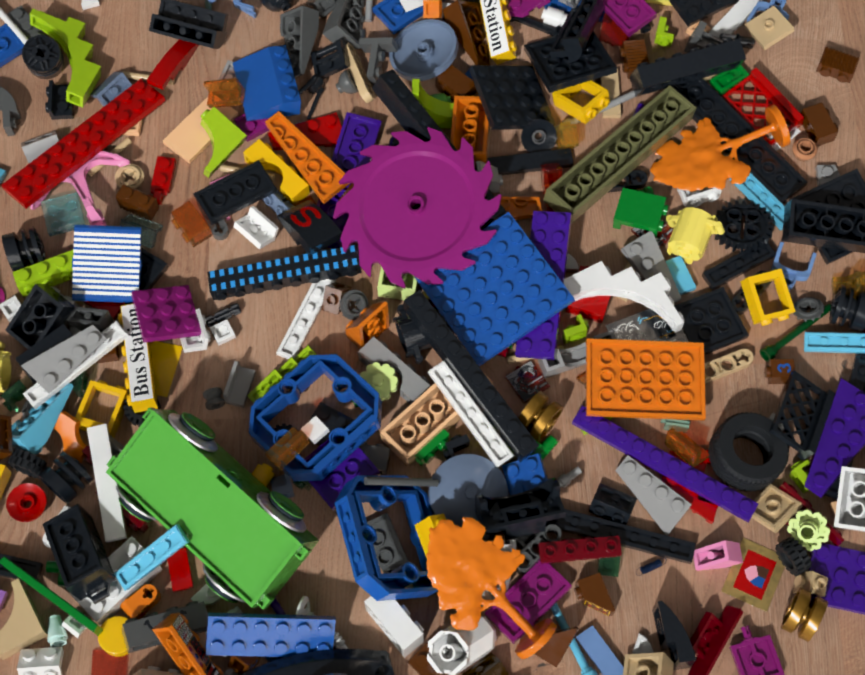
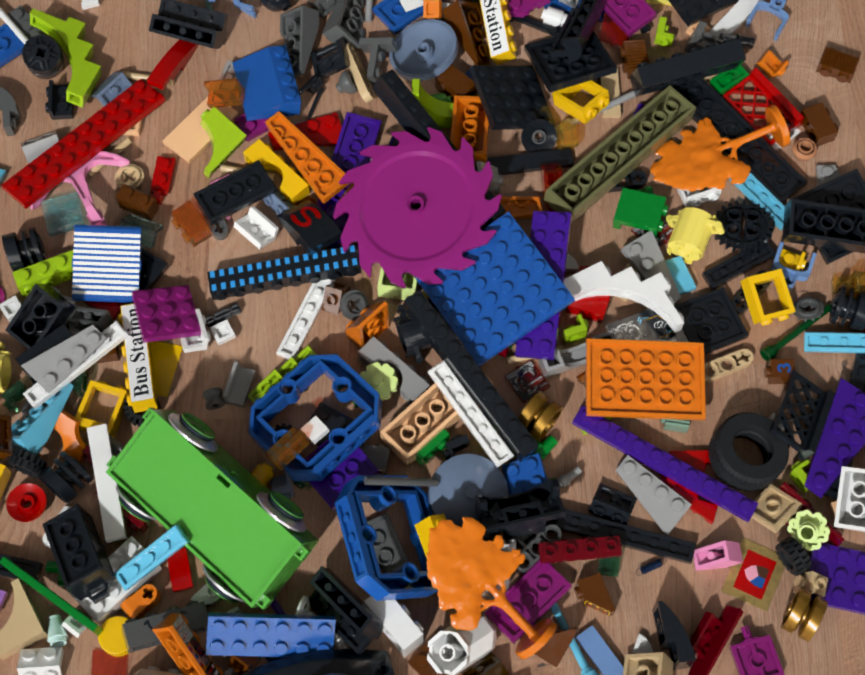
(354, 619): none -> black brick
(685, 447): clear orange panel -> none
(769, 27): tan plate -> none
(772, 65): none -> orange bracket
(792, 260): none -> yellow bracket

